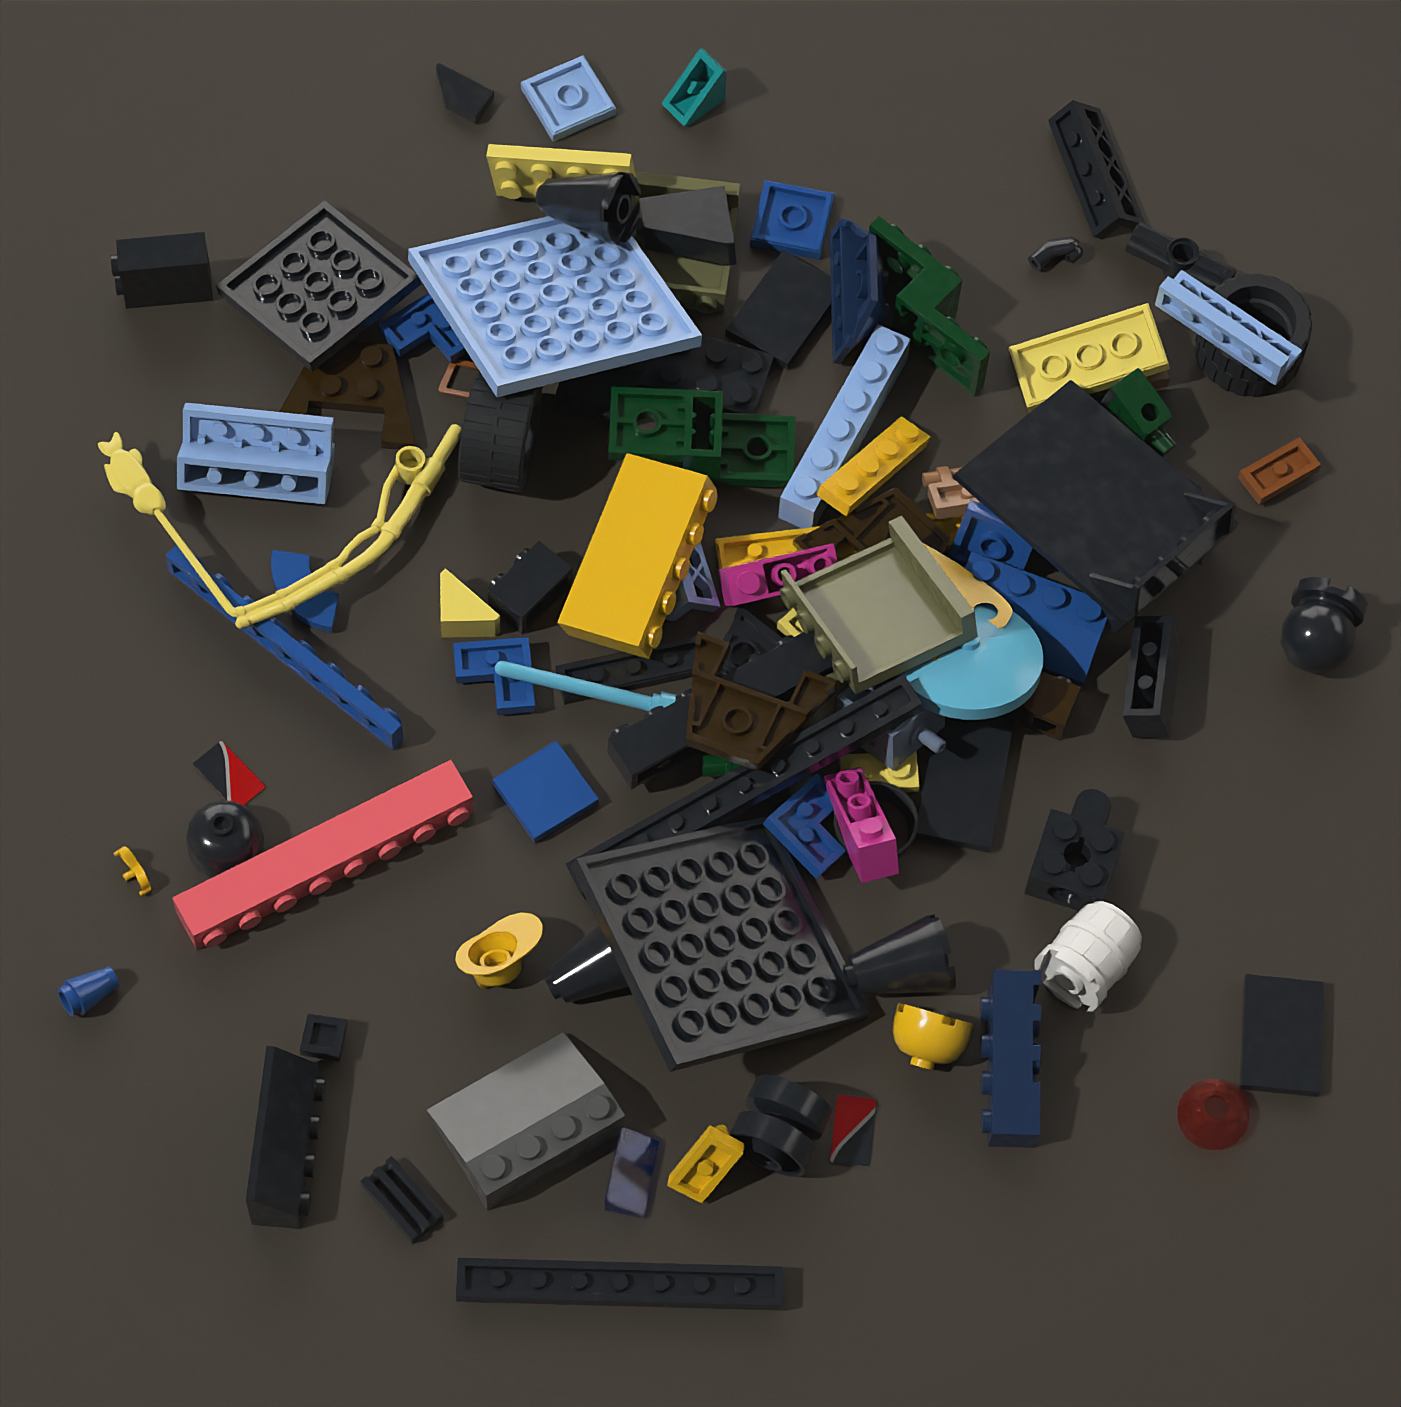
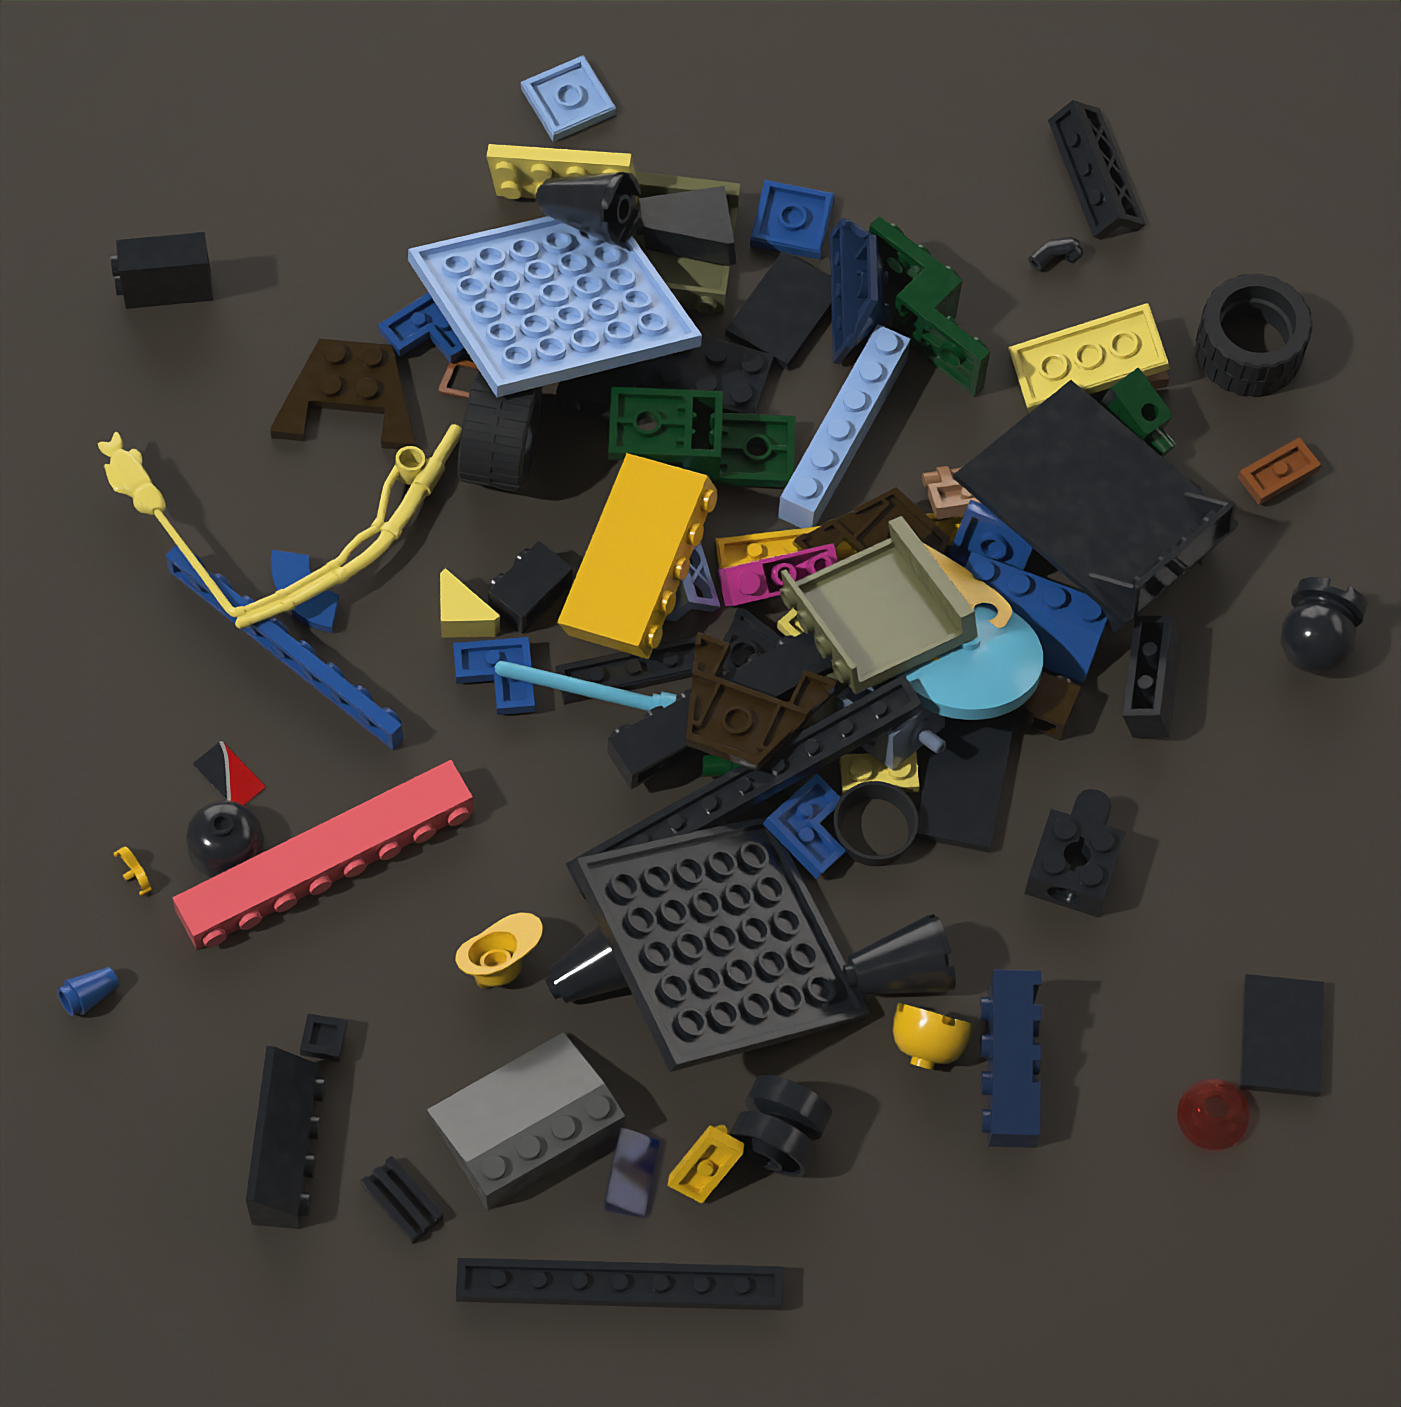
(256, 453): light blue brick -> none
(318, 285): black plate -> none
(463, 94): black tile -> none
(545, 791): blue tile -> none
(697, 89): teal slope -> none
(853, 1130): sticker -> none
(862, 825): dark pink slope -> none
(873, 466): yellow plate -> none
(1090, 955): white piece -> none
(1164, 250): black piece -> none
(1225, 332): light blue fence -> none

